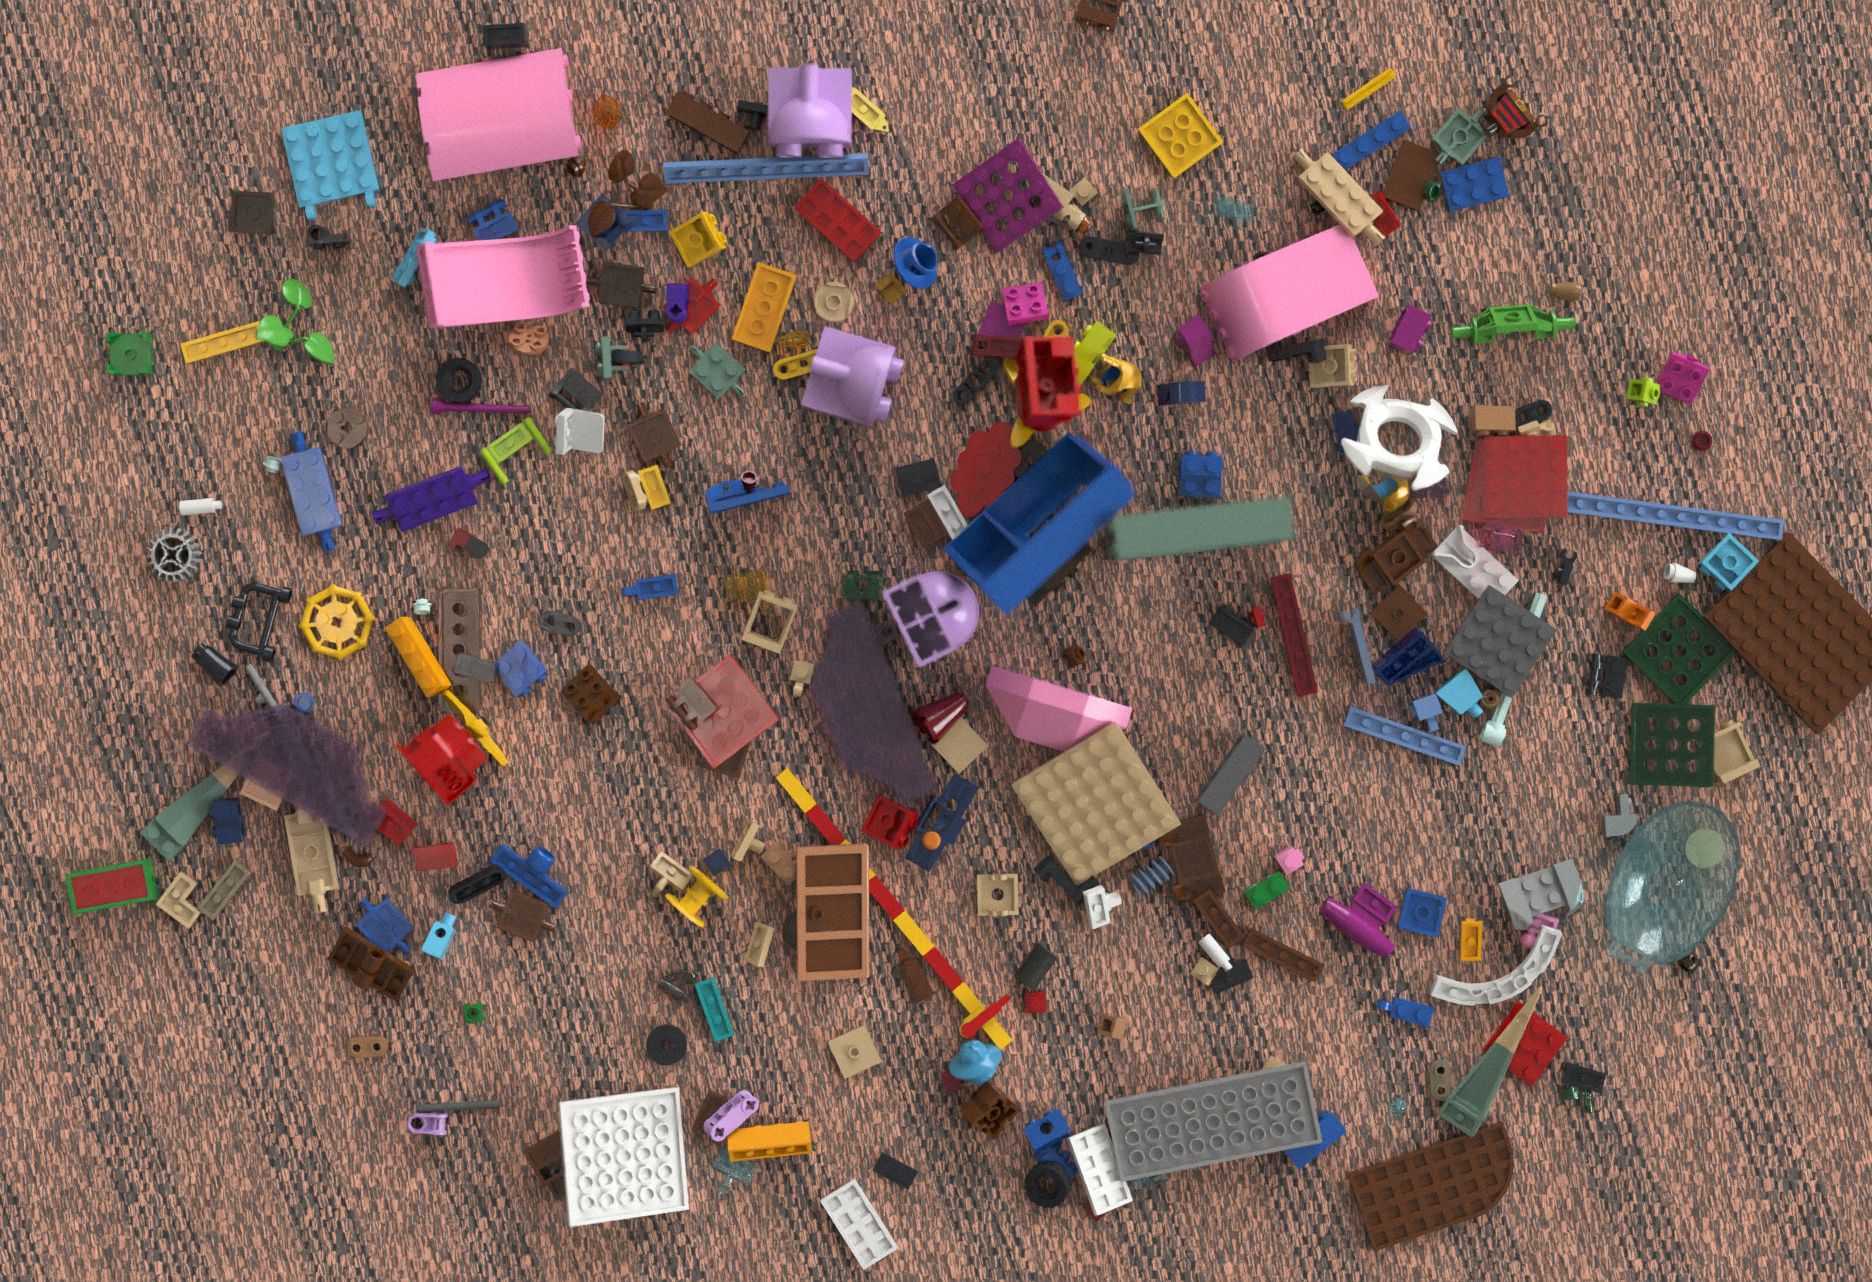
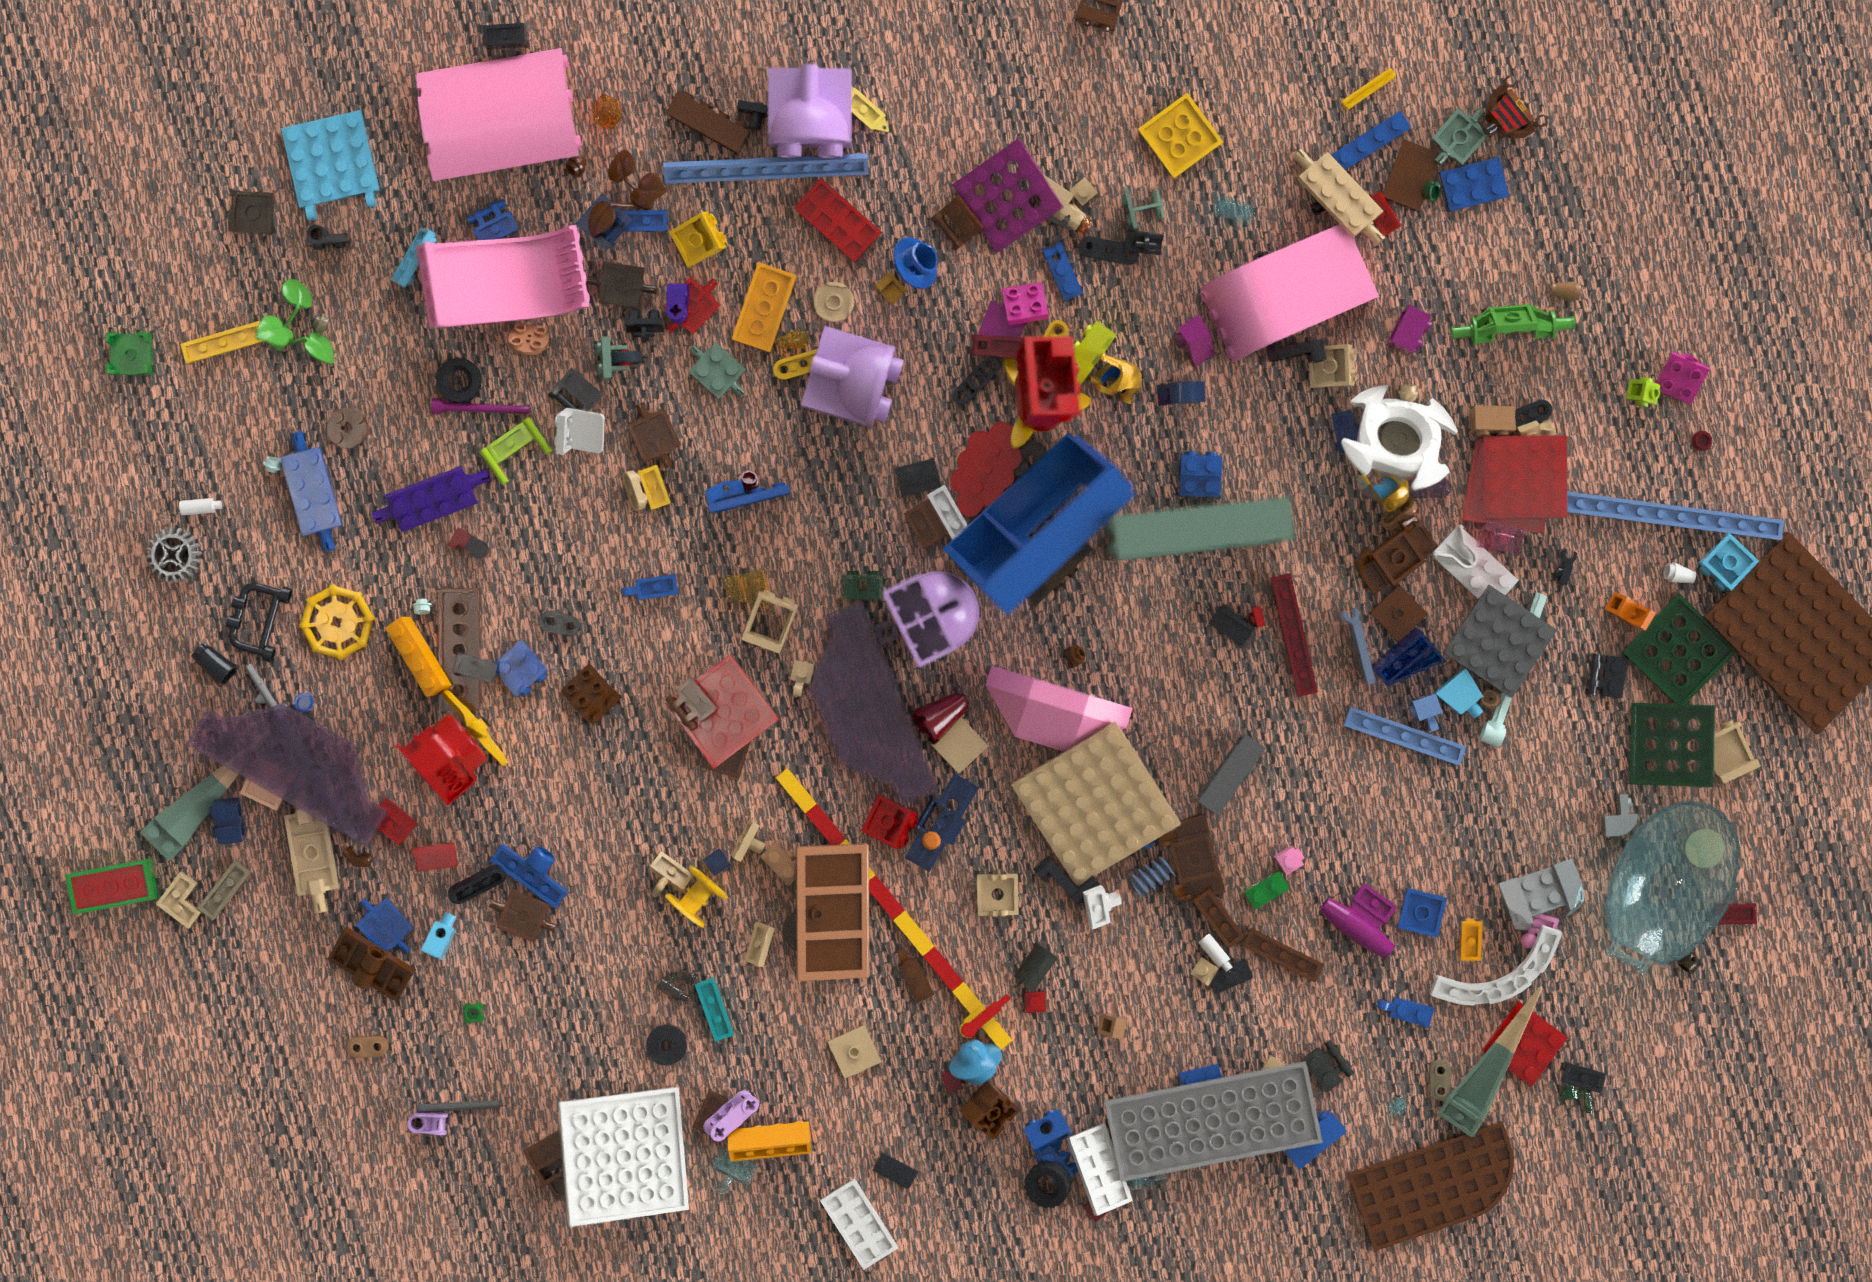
(320, 323): none -> dark tan plate
(1200, 1074): none -> blue plate
(1323, 1070): none -> pearl dark grey plate
(1395, 441): none -> dark tan tile
(1408, 392): none -> tan plate
(1740, 914): none -> dark red plate

